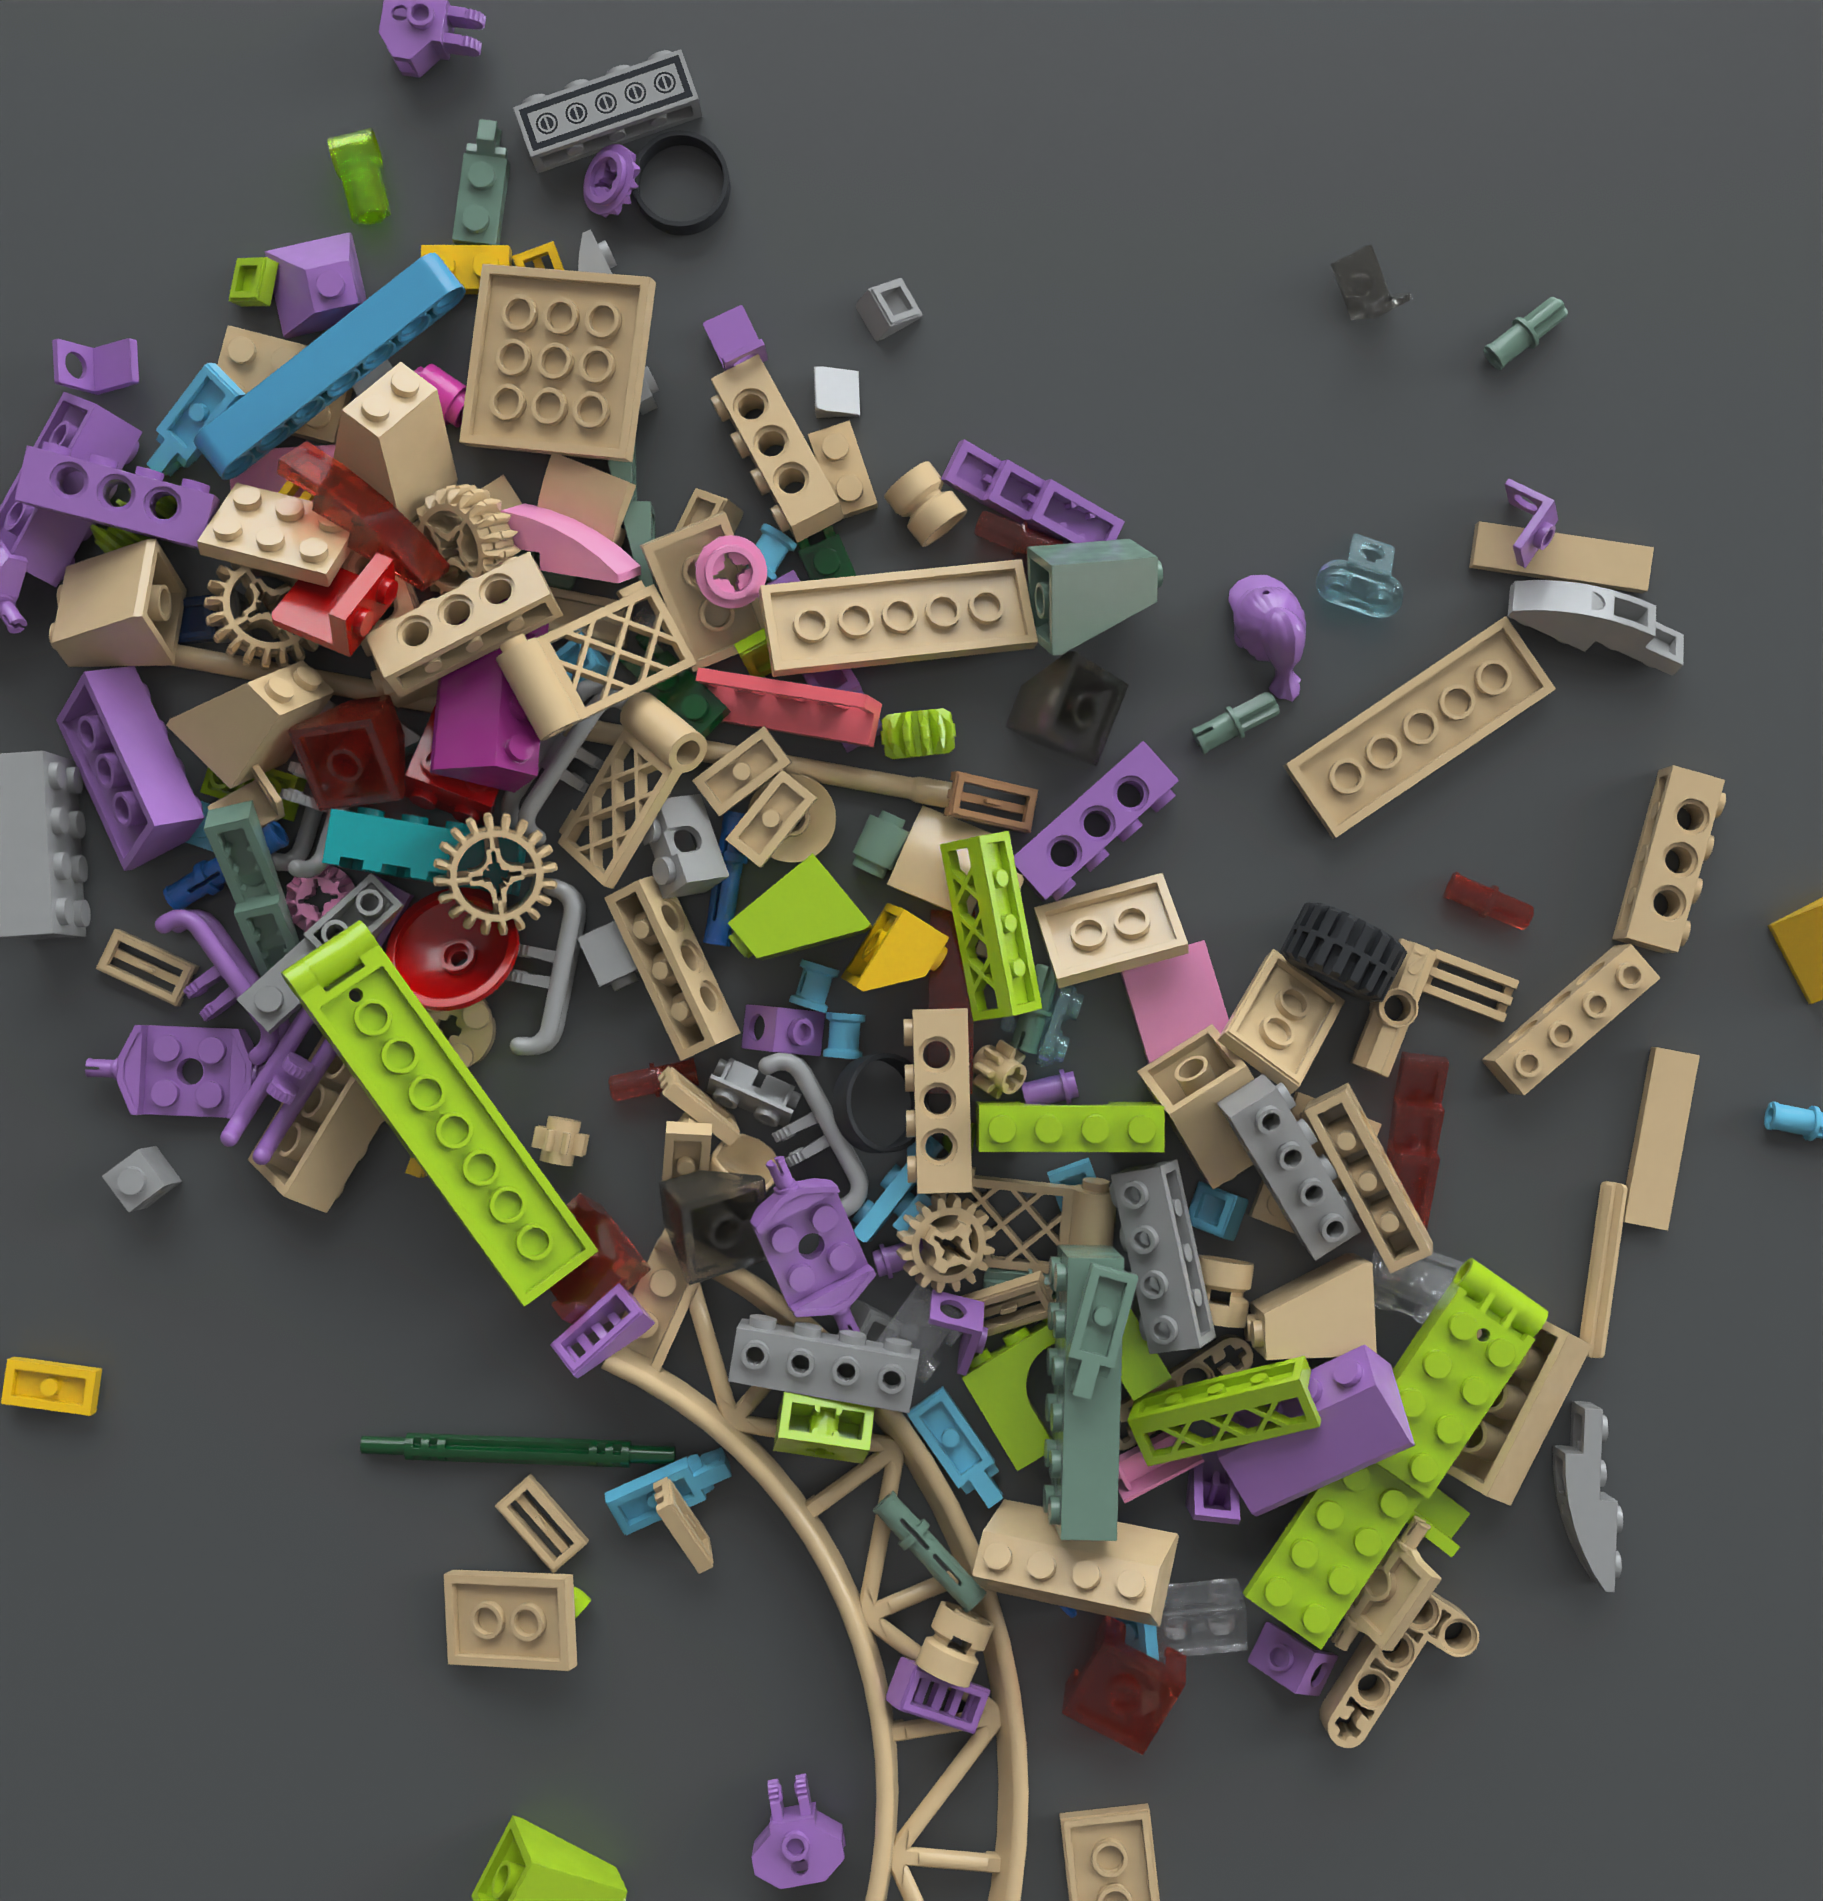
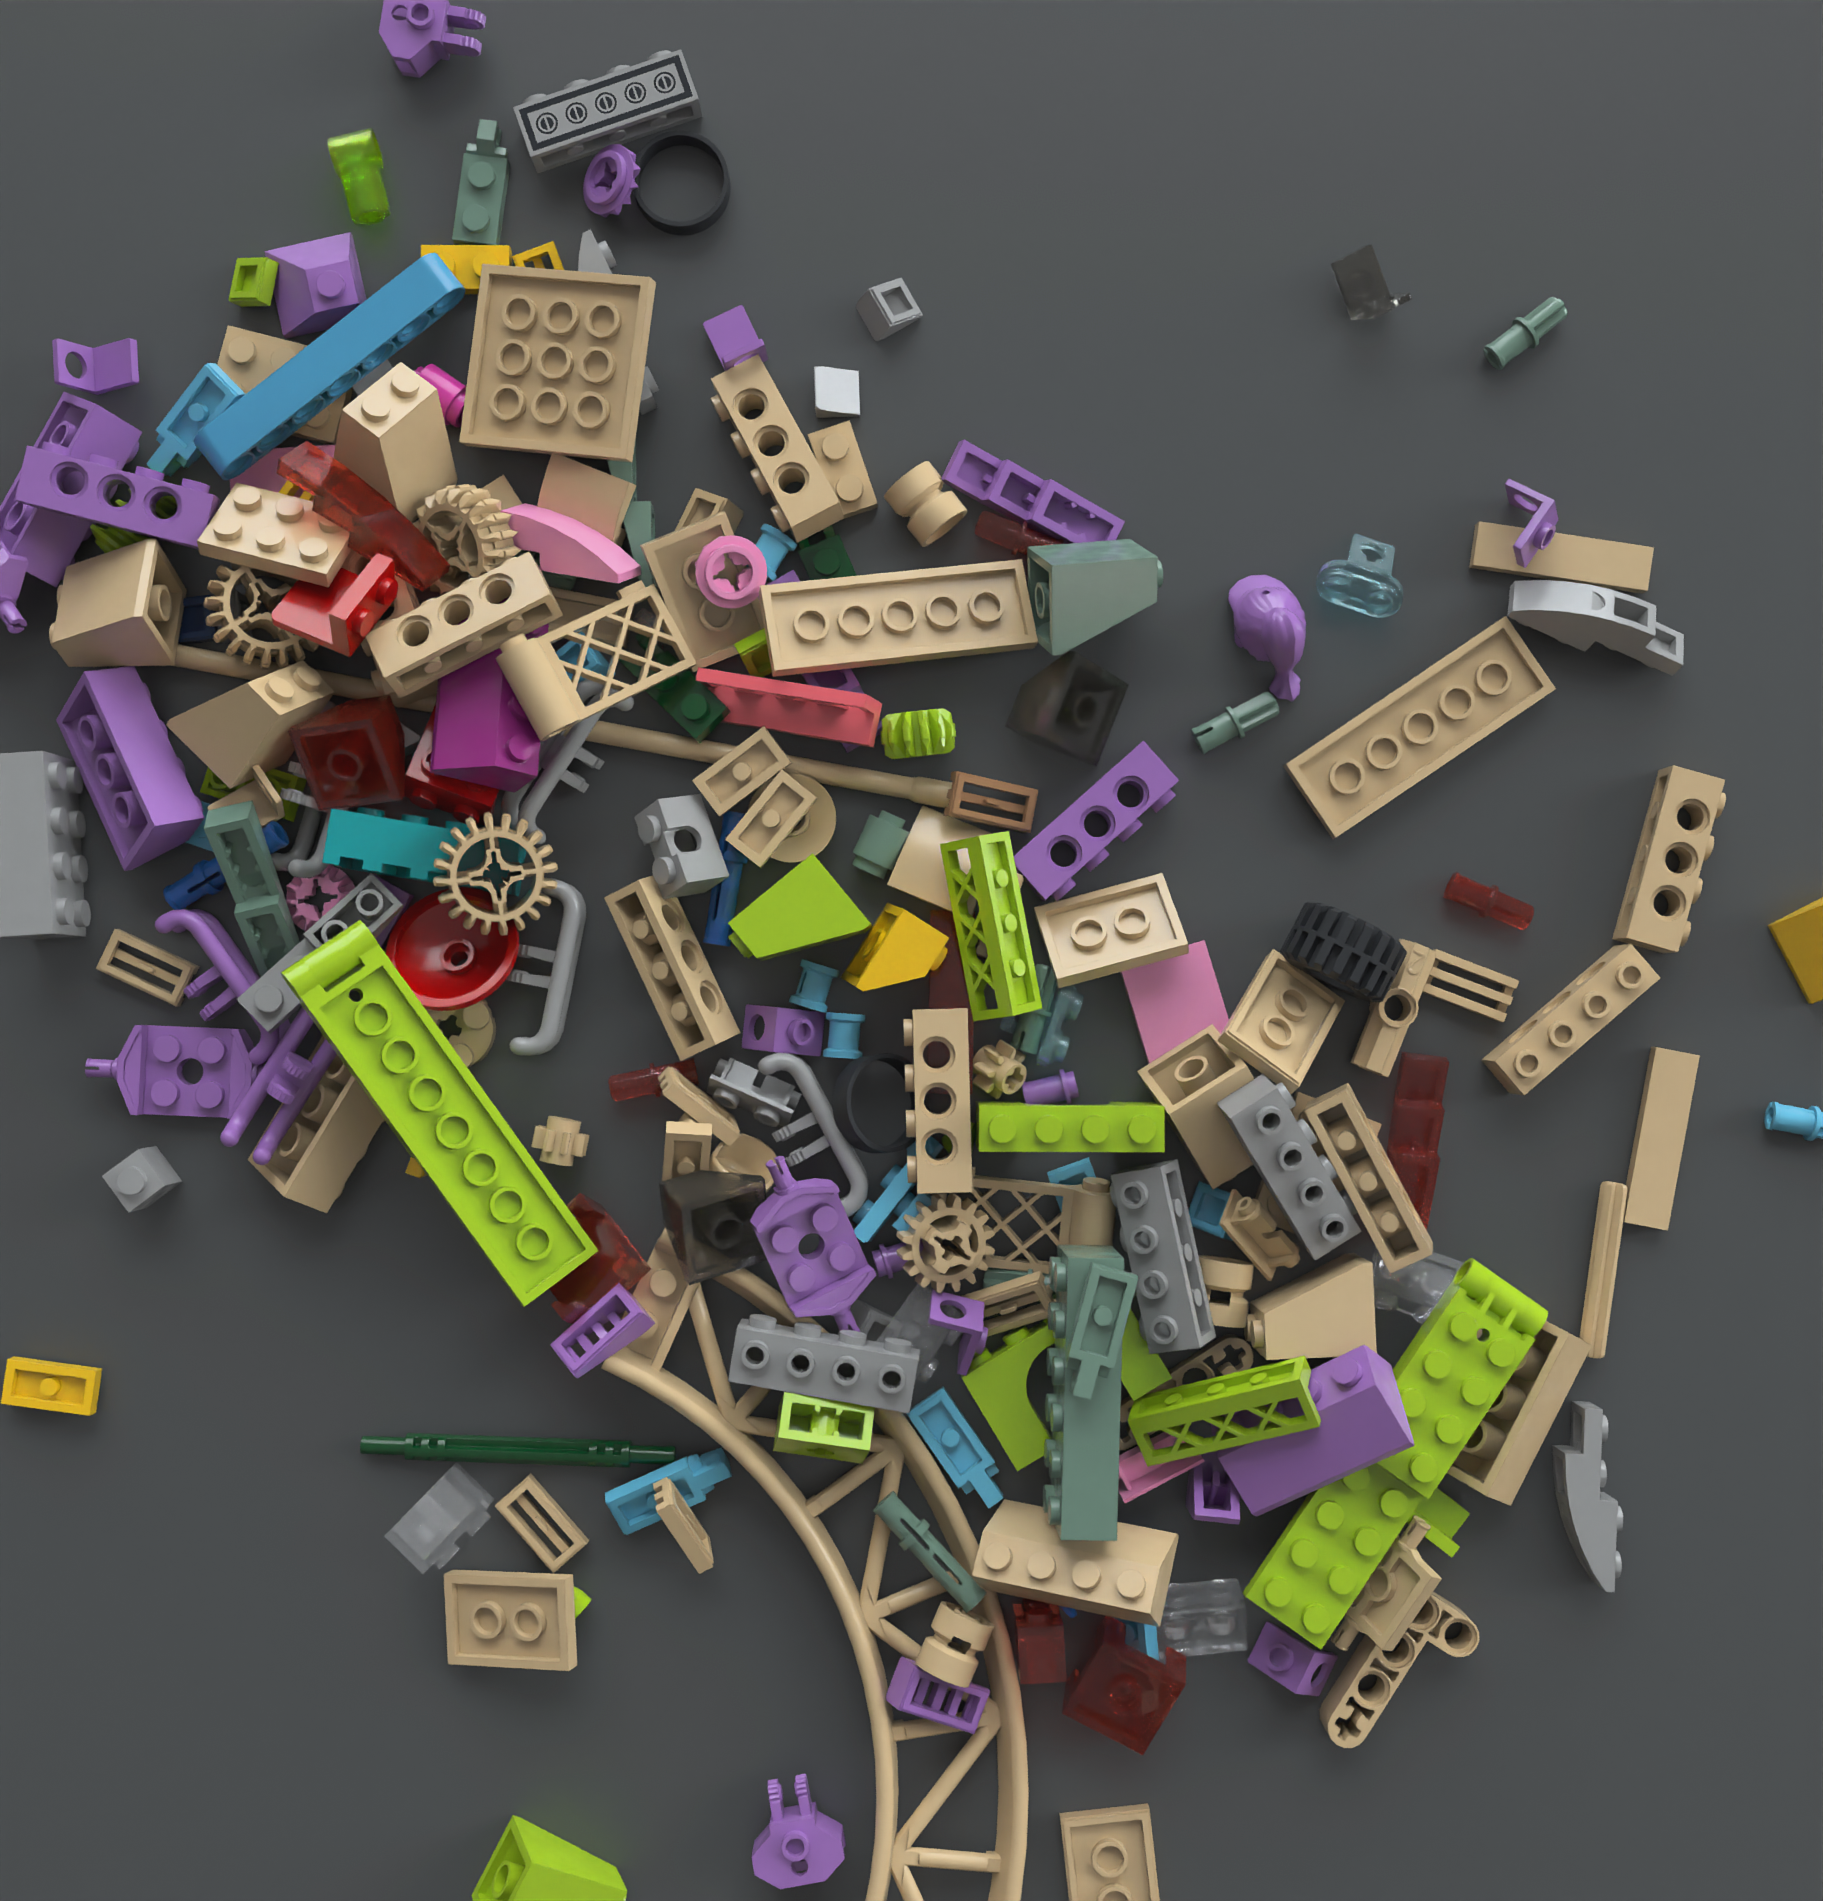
(440, 1518): none -> clear brick
(609, 957): light grey brick -> none
(669, 747): tan piece -> none
(1039, 1642): none -> clear red brick
(1256, 1235): none -> tan hinge

